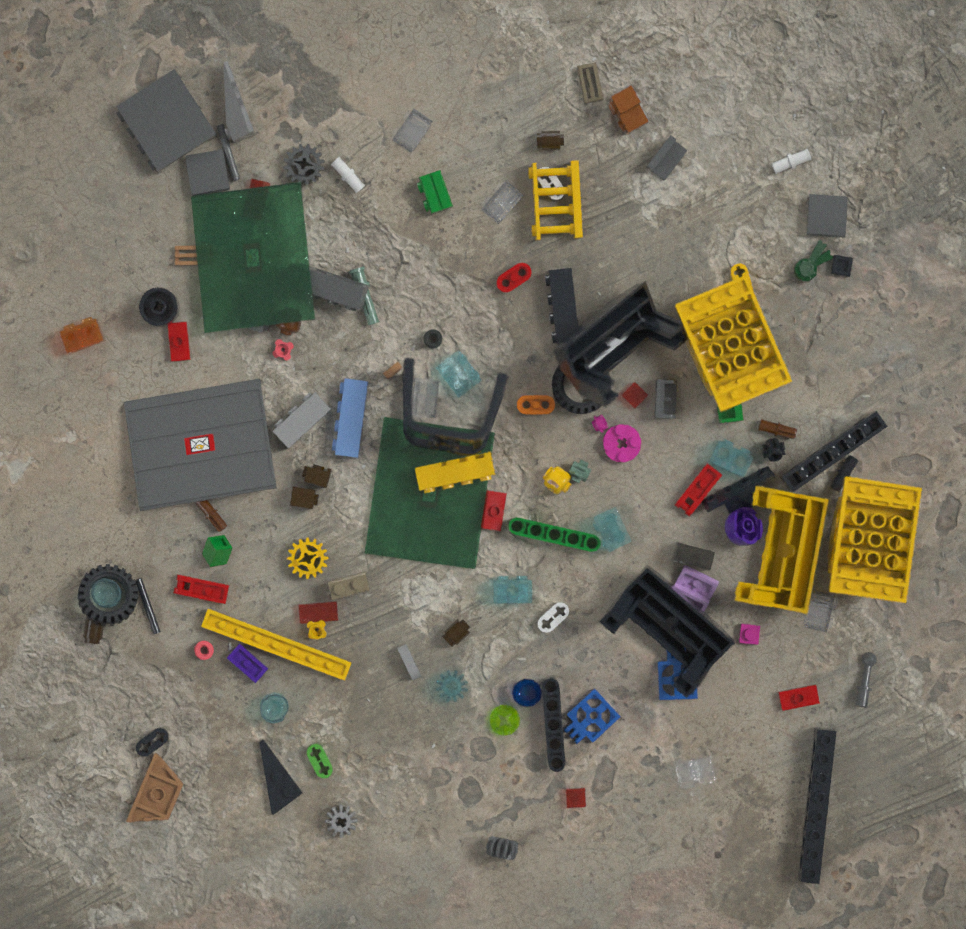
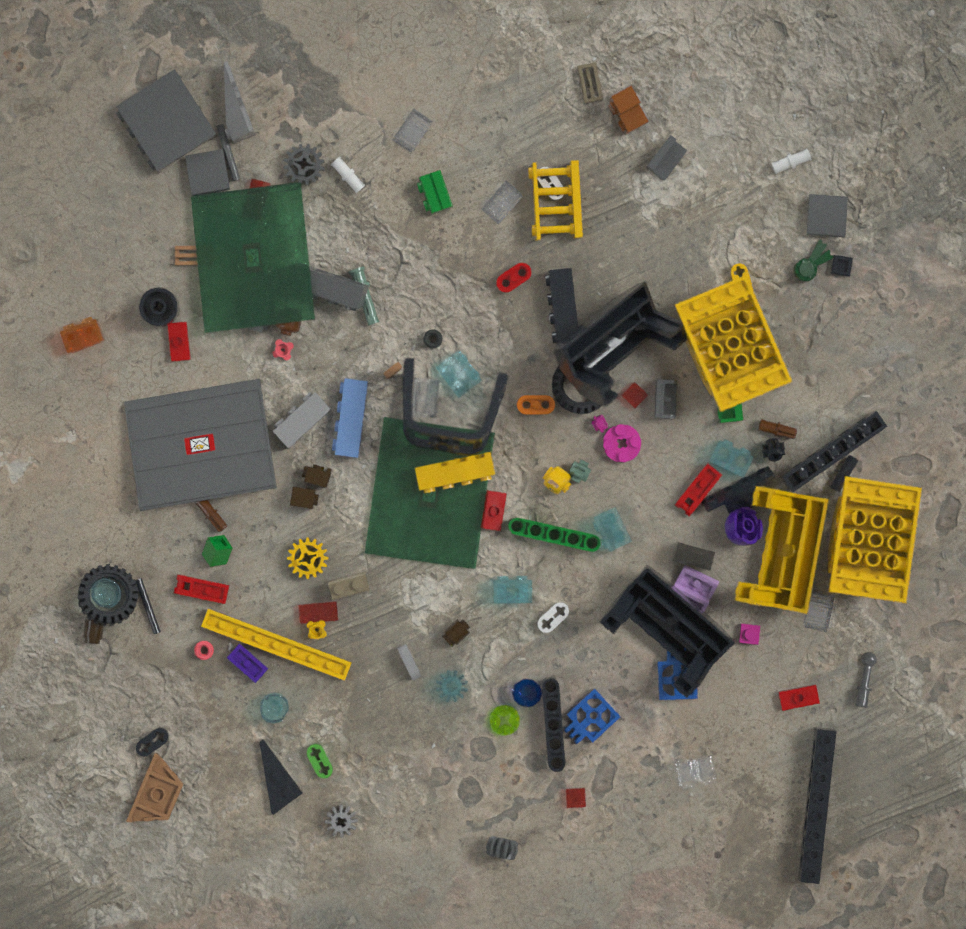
(550, 140): dark brown brick -> none

